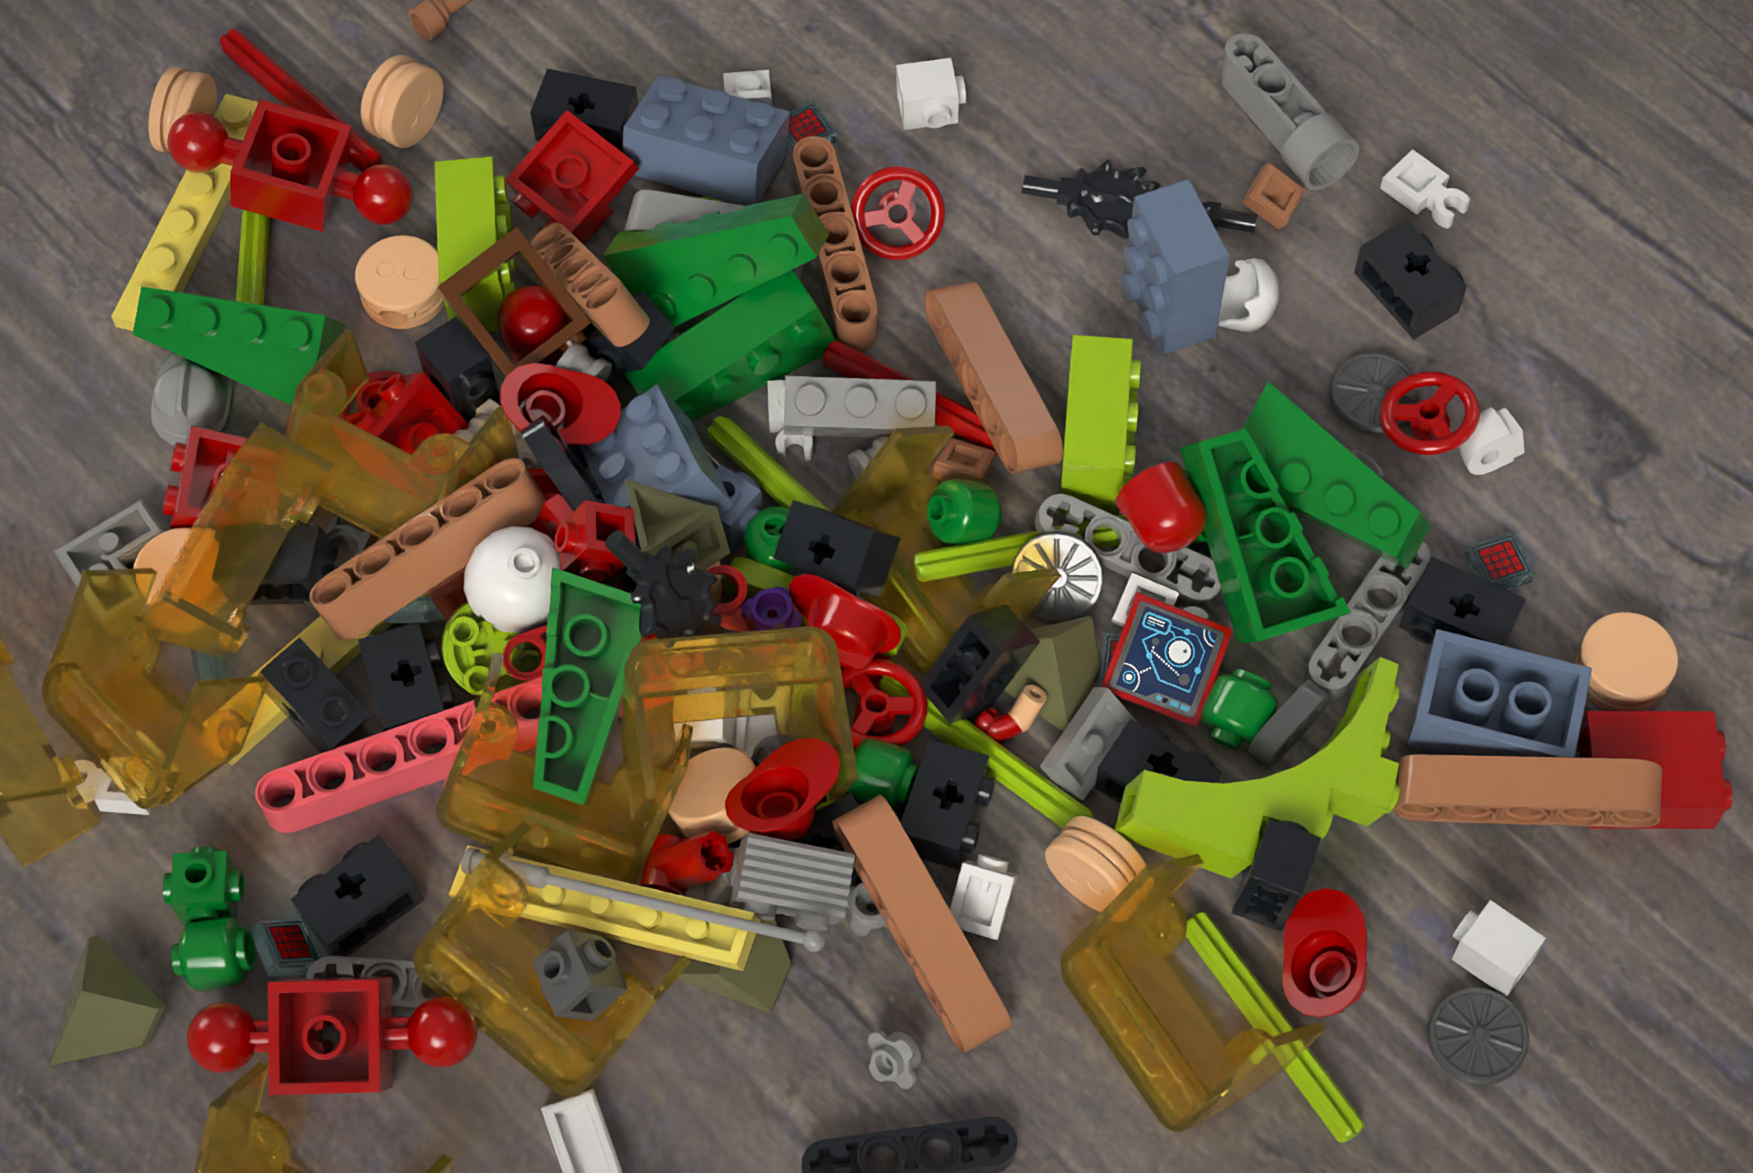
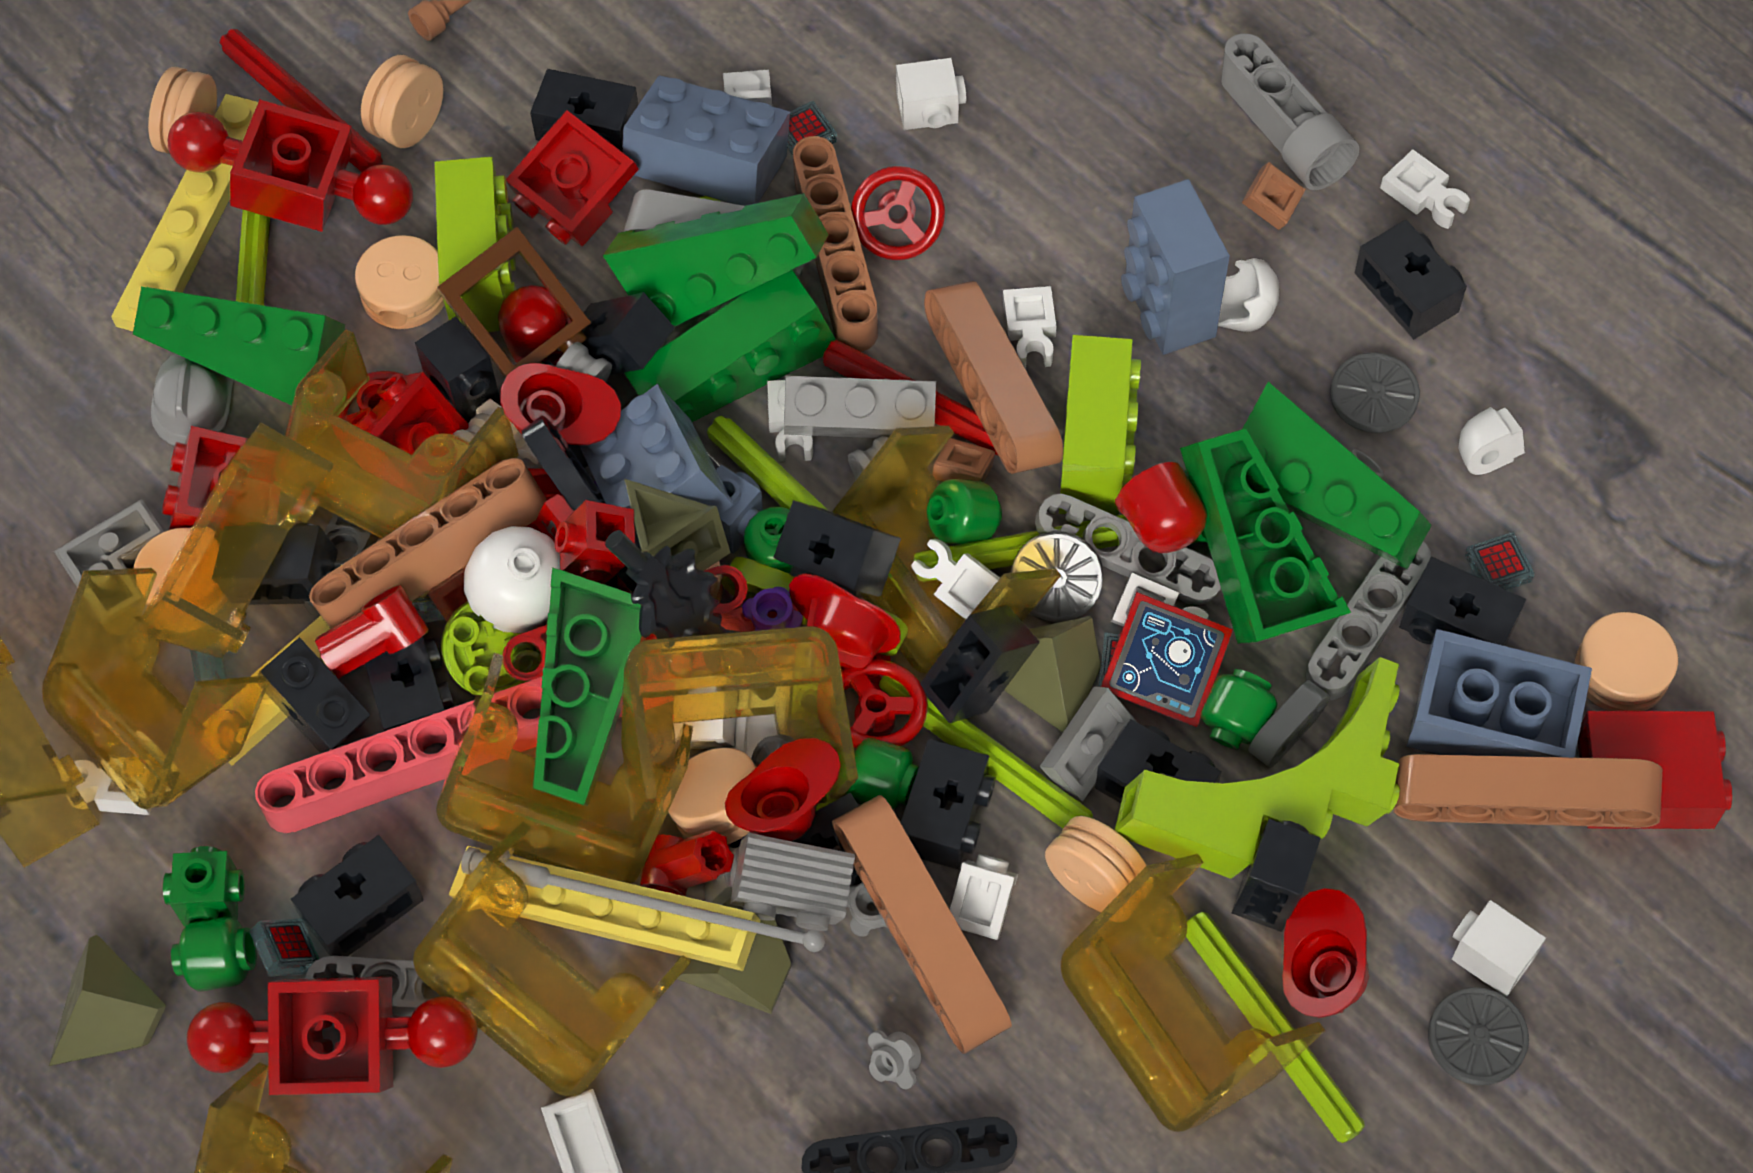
(384, 625): none -> red piece
(579, 975): dark grey brick -> none
(591, 285): nougat beam -> none
(962, 582): none -> white plate
(1017, 719): arm -> none
(1031, 321): none -> white plate
(1107, 199): black piece -> none
(1429, 417): red piece -> none

